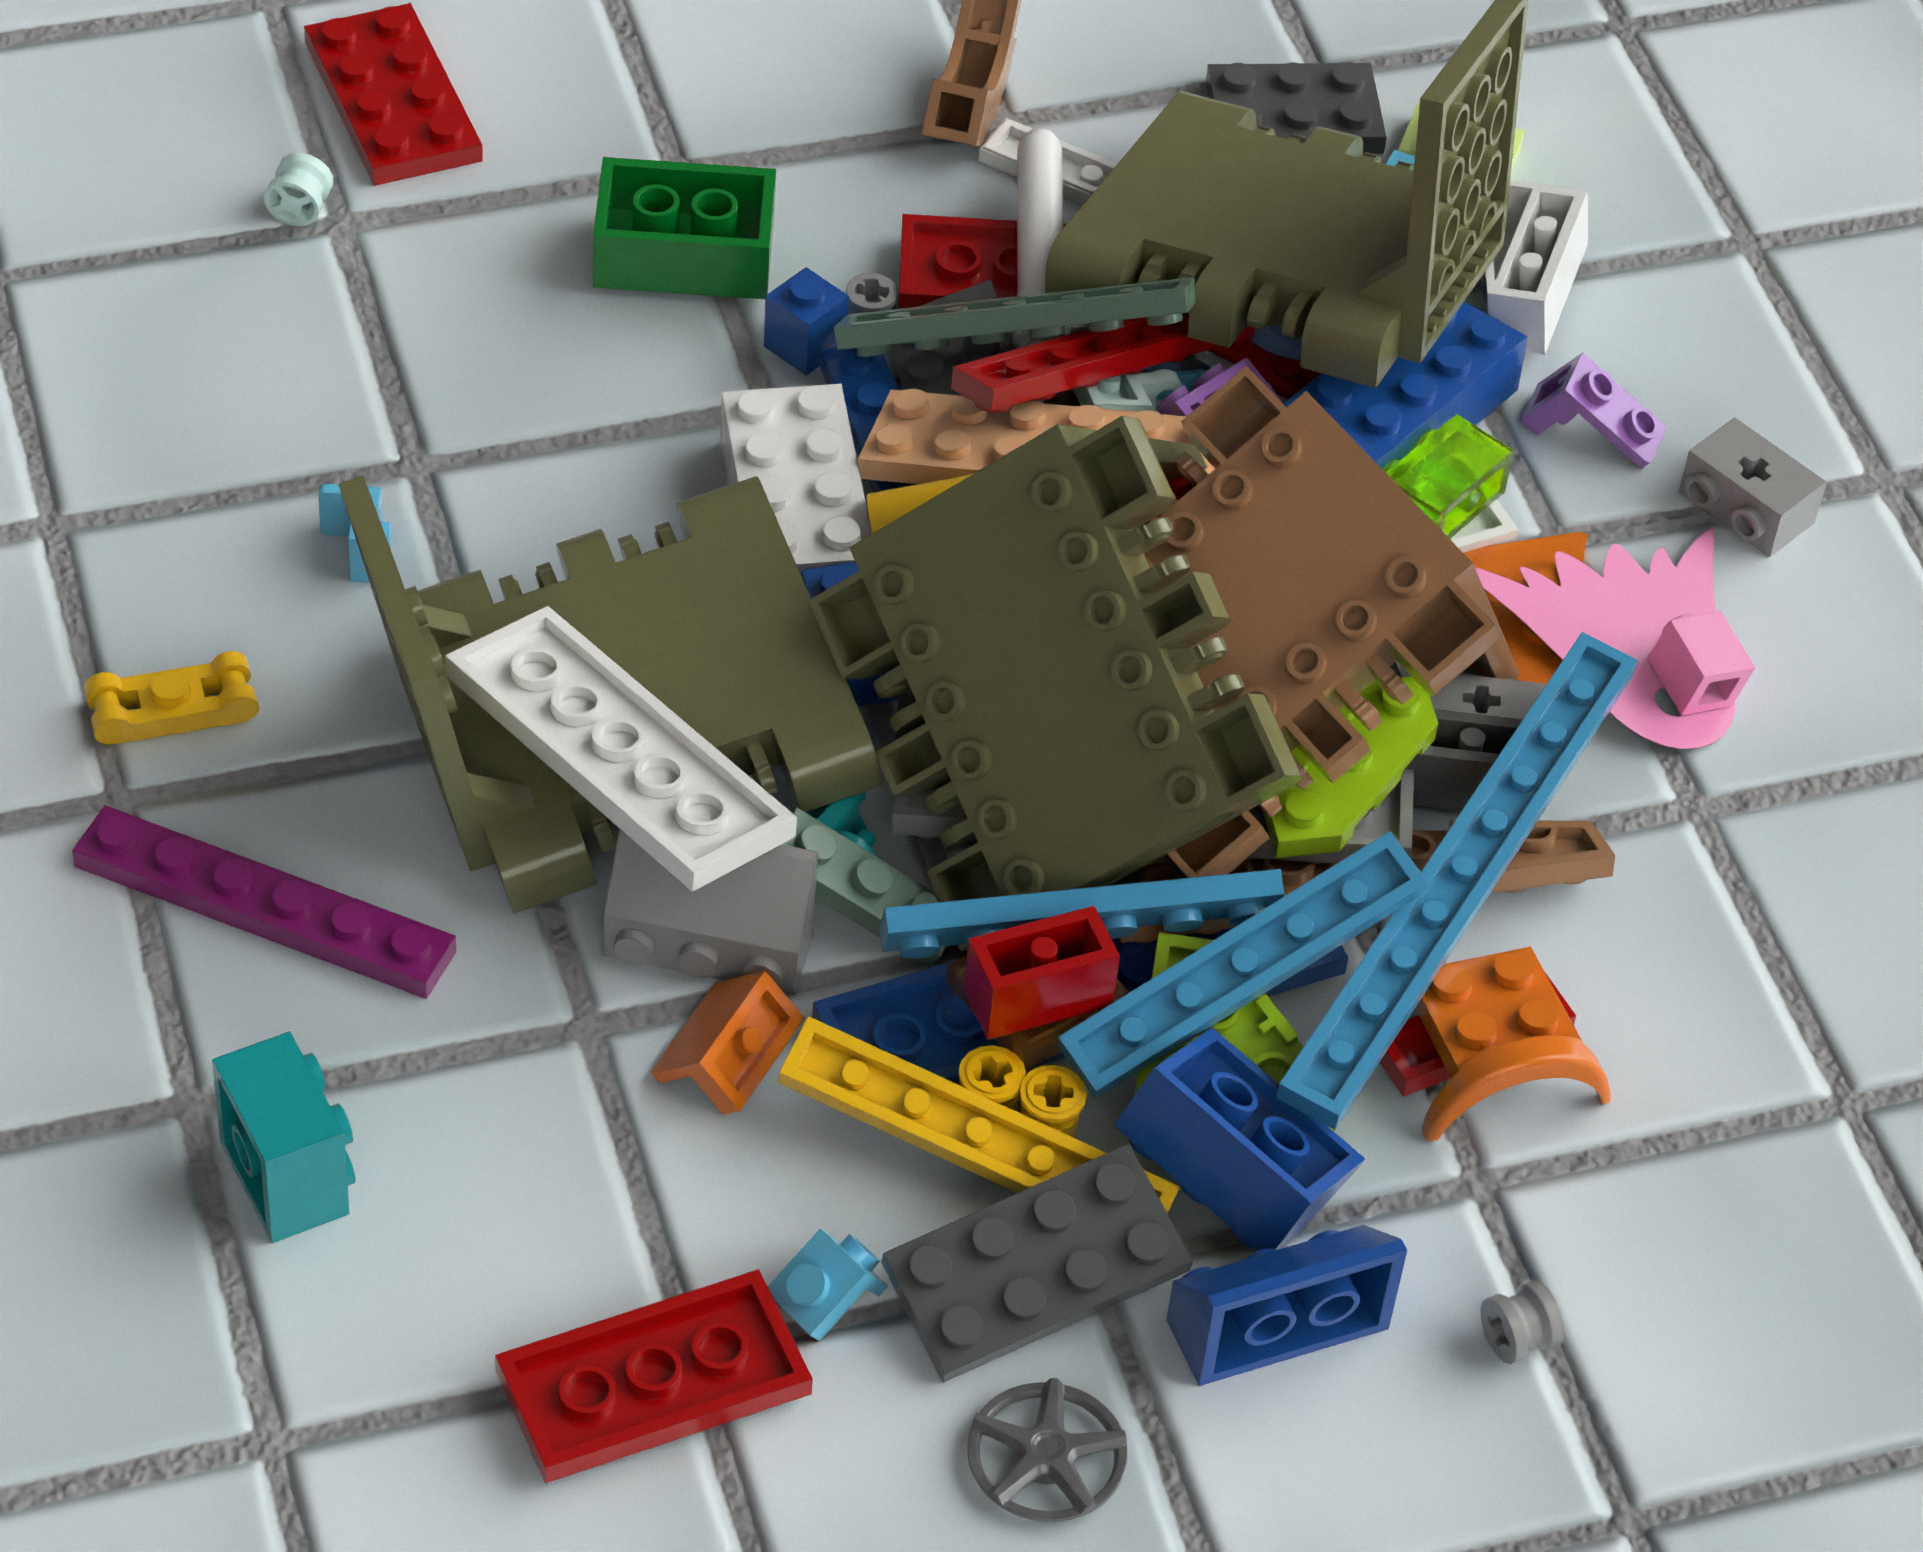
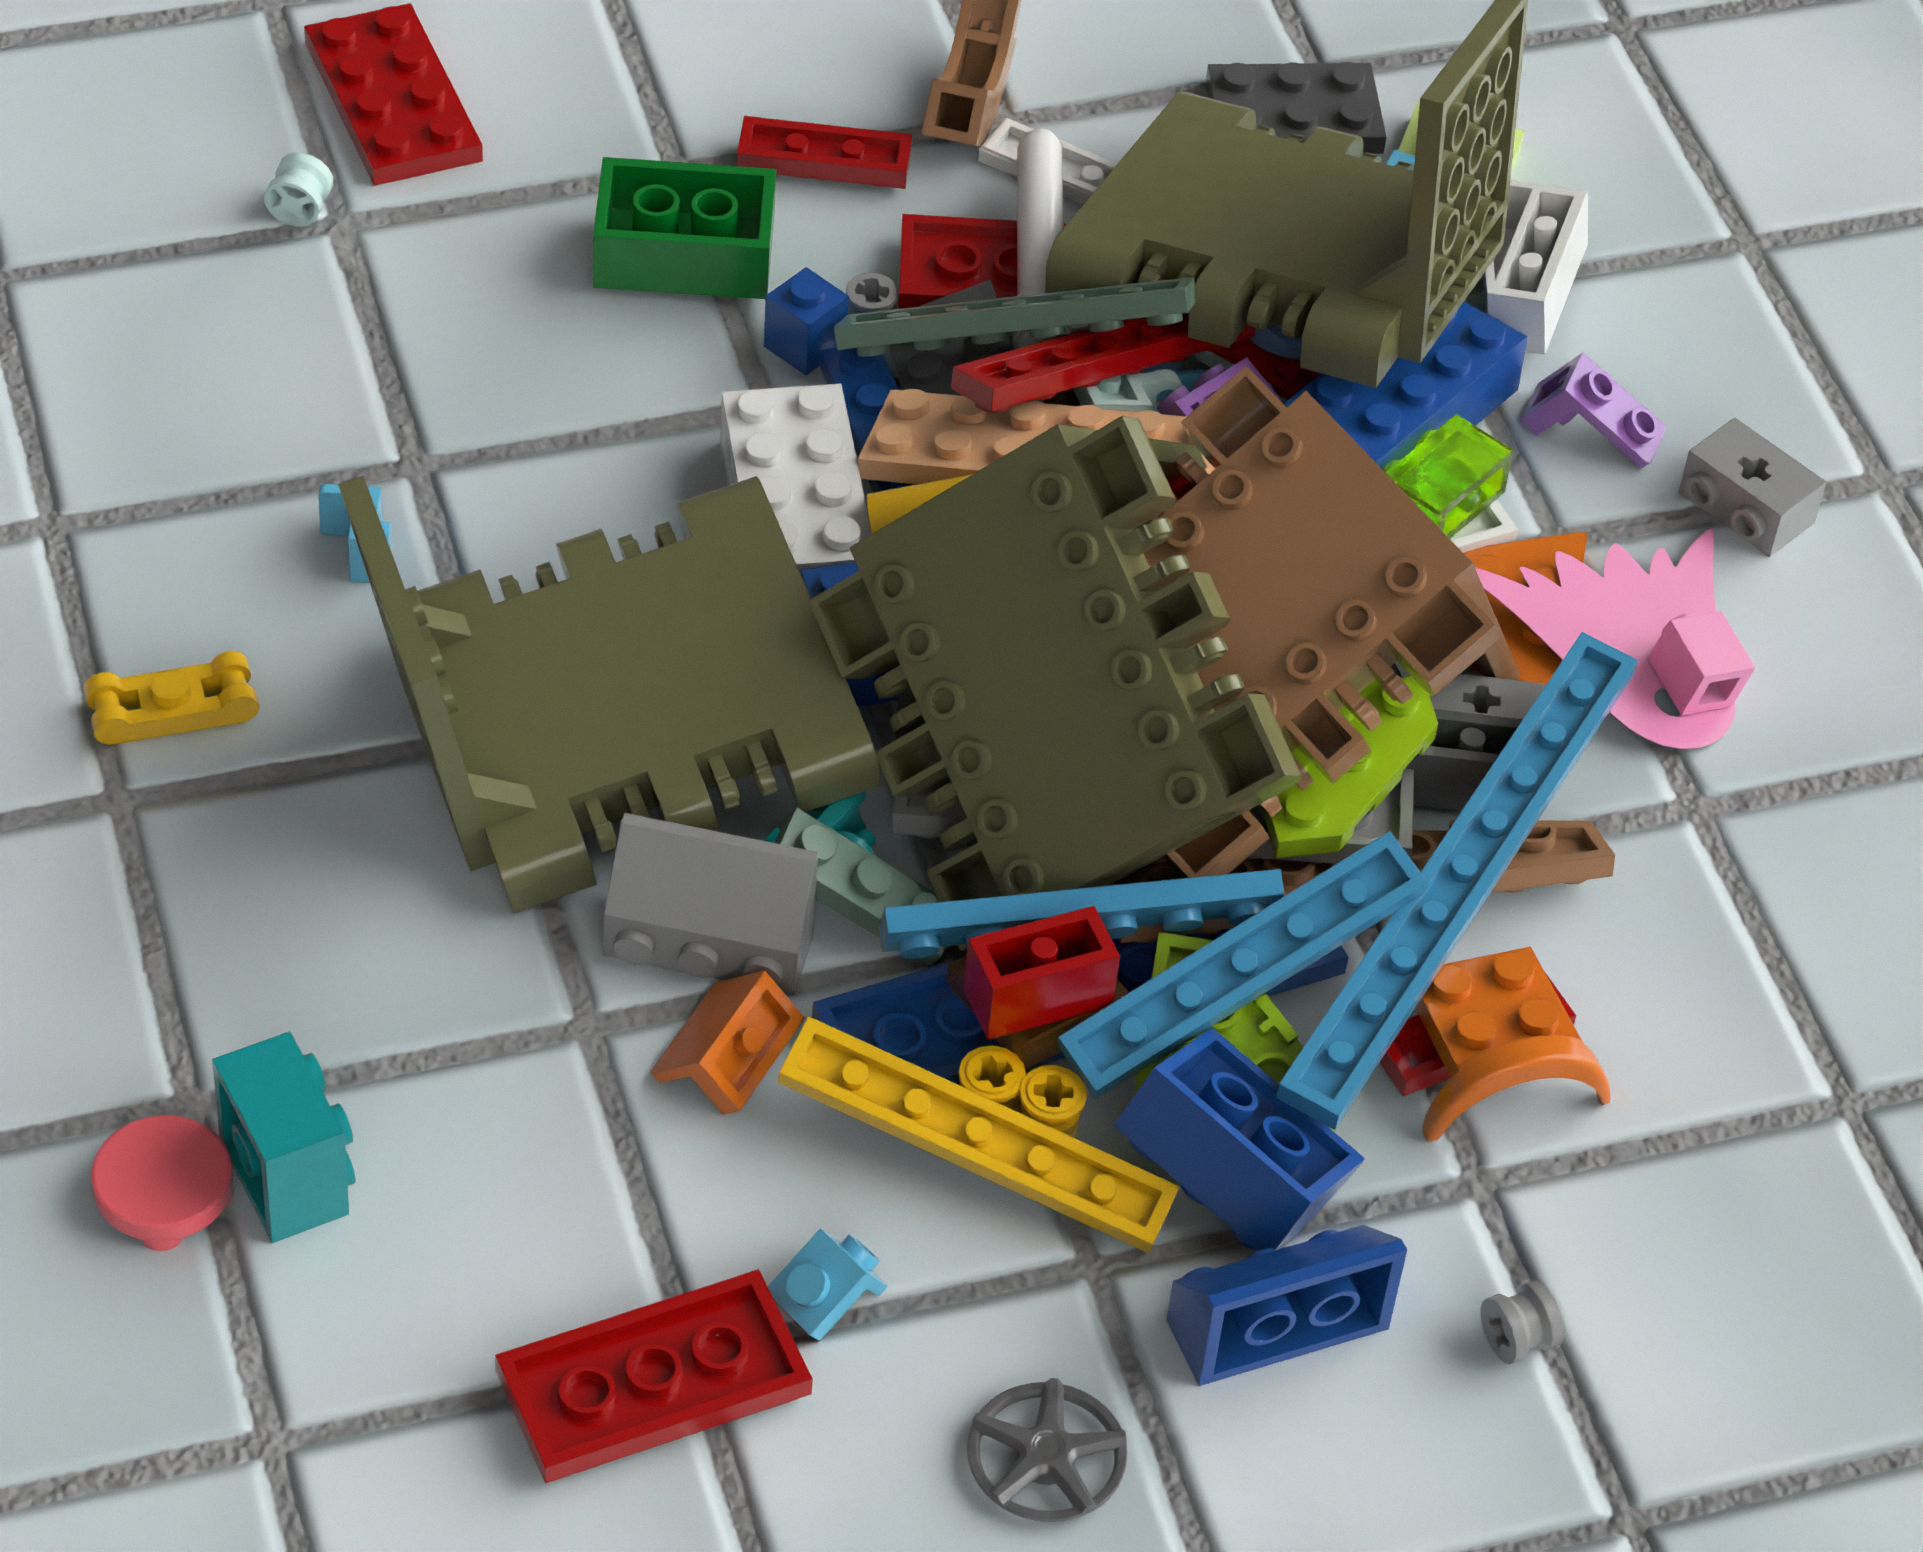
(162, 1179): none -> coral tile
(265, 901): magenta plate -> none
(621, 748): white plate -> none
(825, 151): none -> red plate
(1036, 1262): dark grey plate -> none

